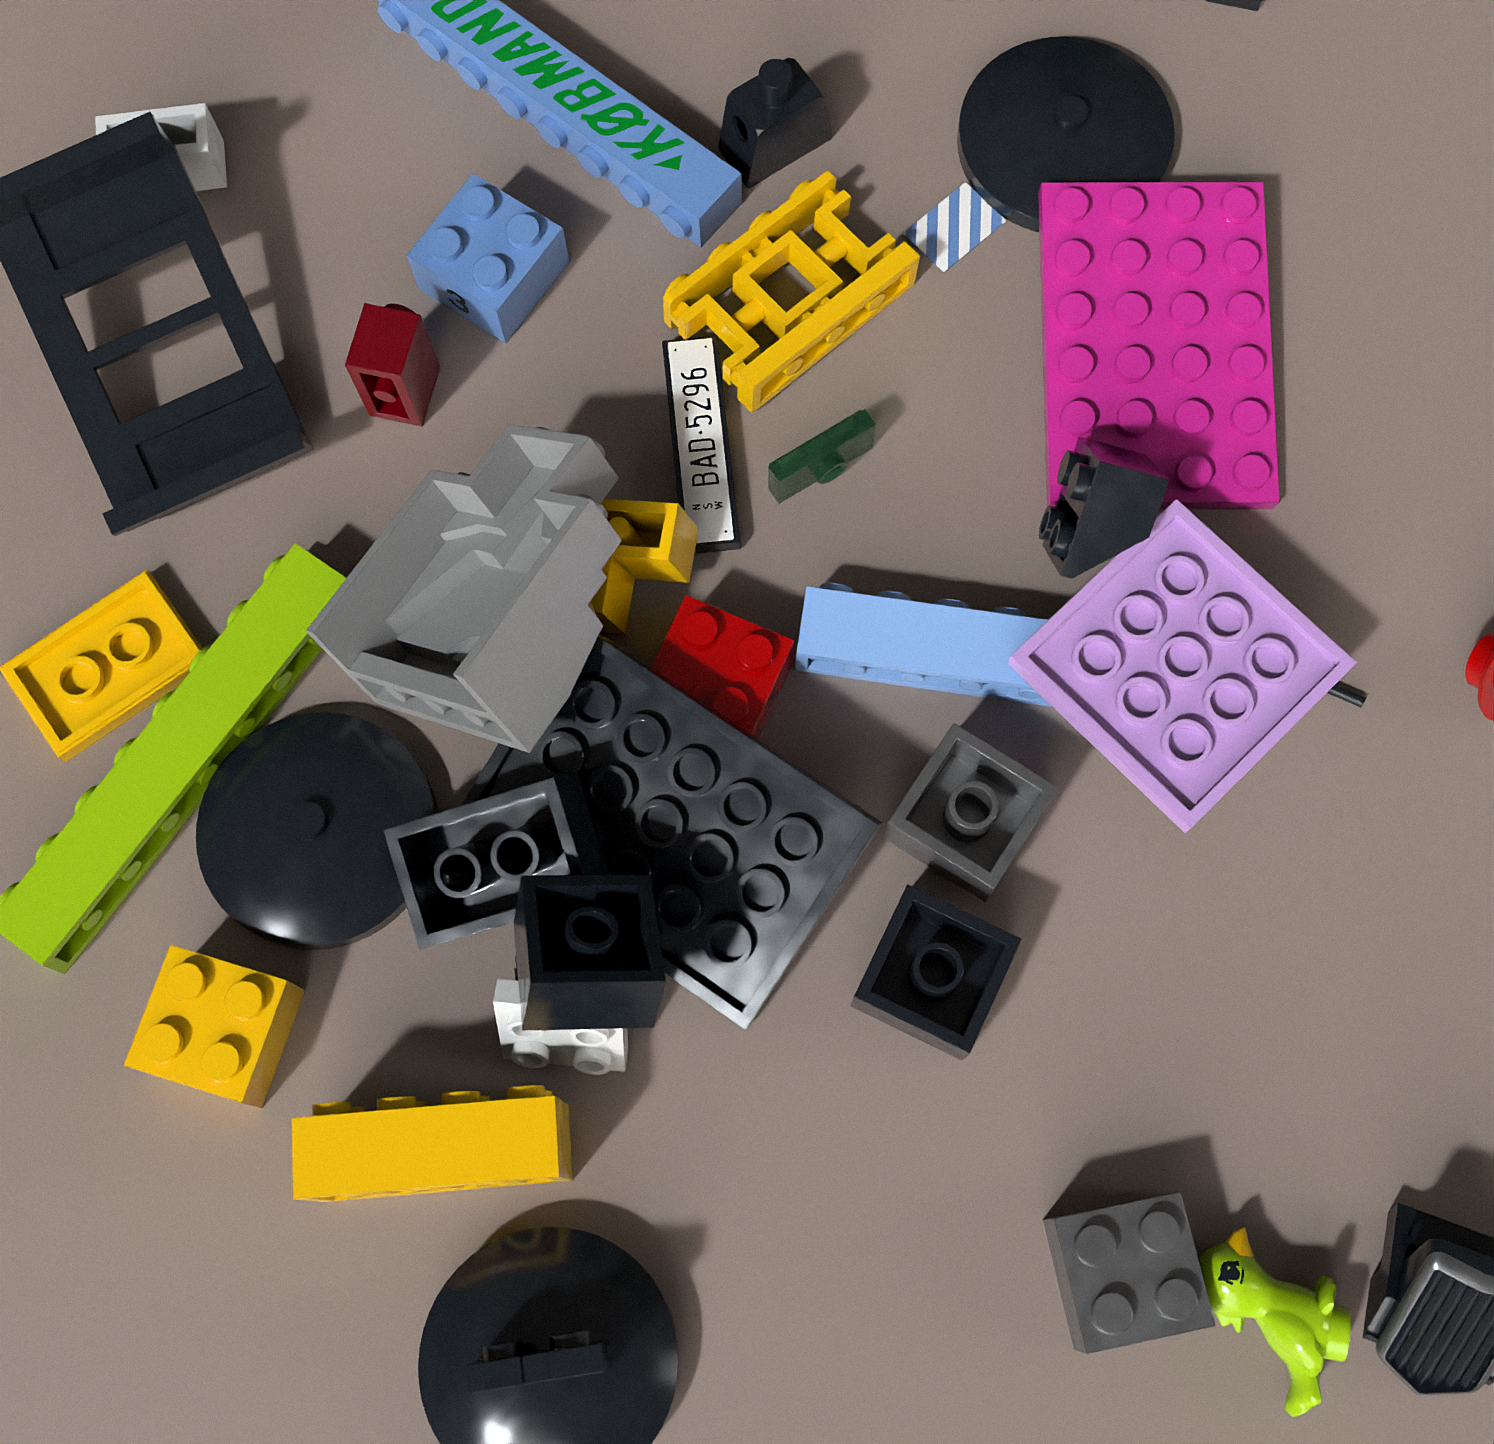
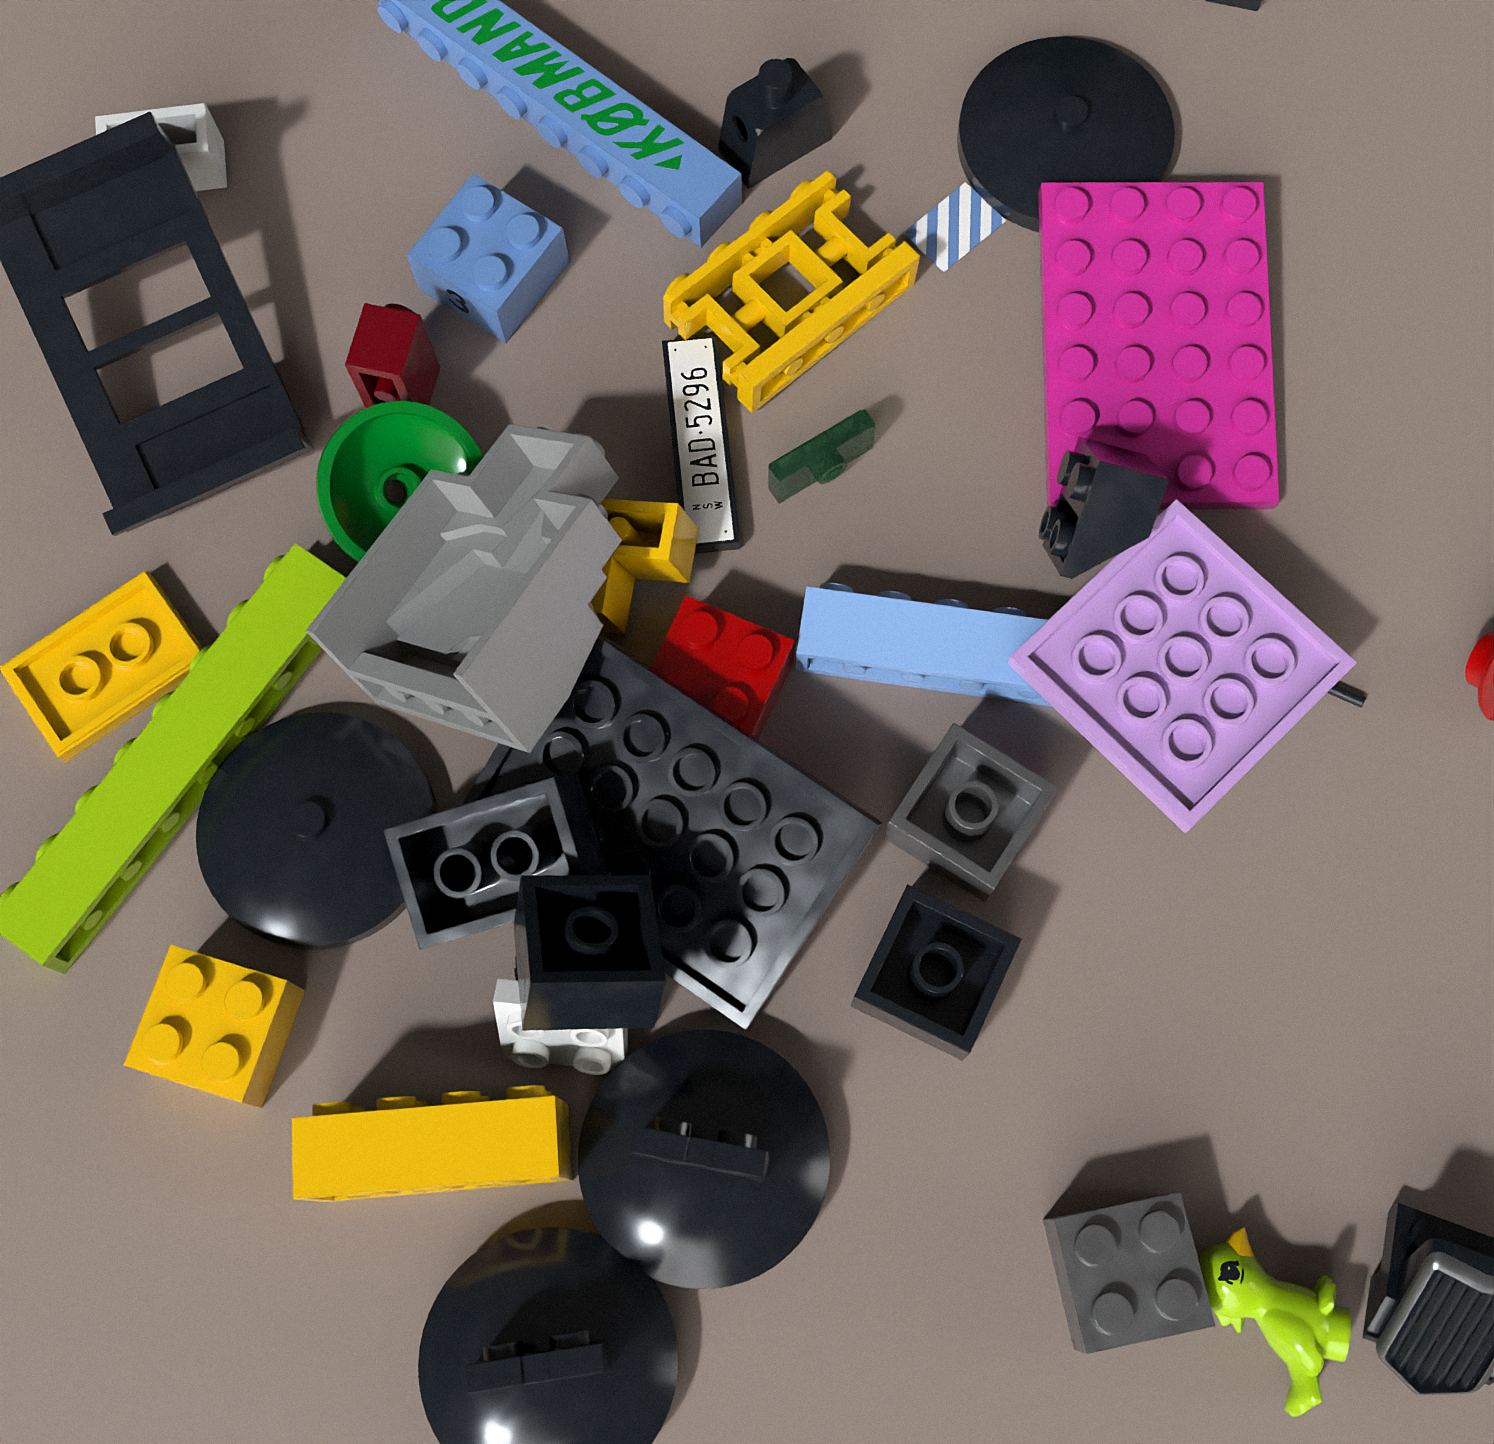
(381, 446): none -> green dish
(704, 1159): none -> black bracket

